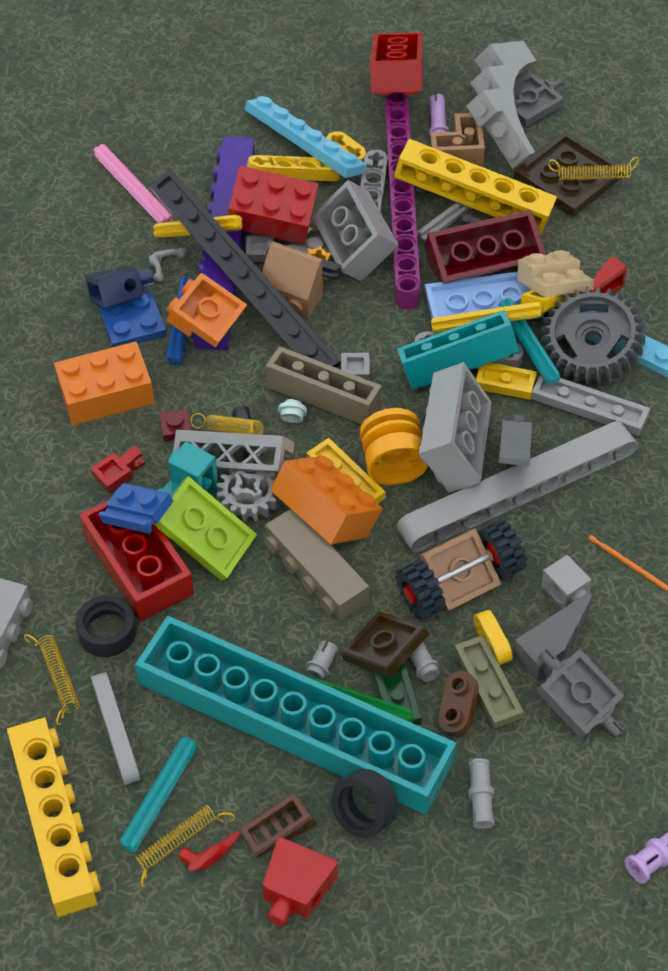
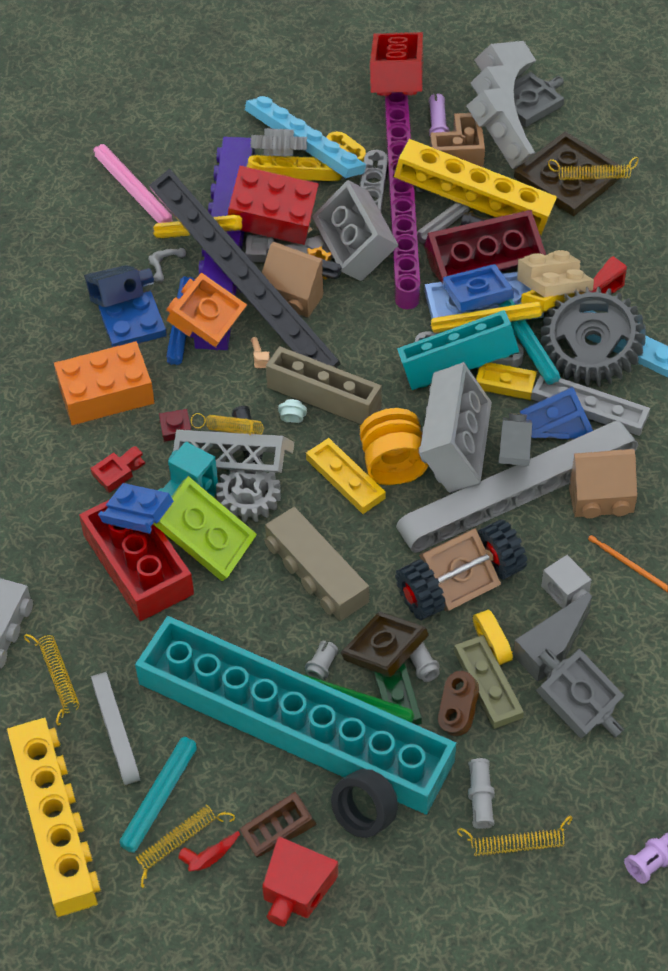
(101, 606): black tyre -> none
(261, 358): none -> light nougat hand
(279, 142): none -> light grey gear
(326, 499): orange brick -> none
(356, 364): light grey plate -> none
(478, 288): none -> blue plate
(547, 835): none -> yellow piece
(558, 416): none -> blue wing
(603, 483): none -> medium nougat slope

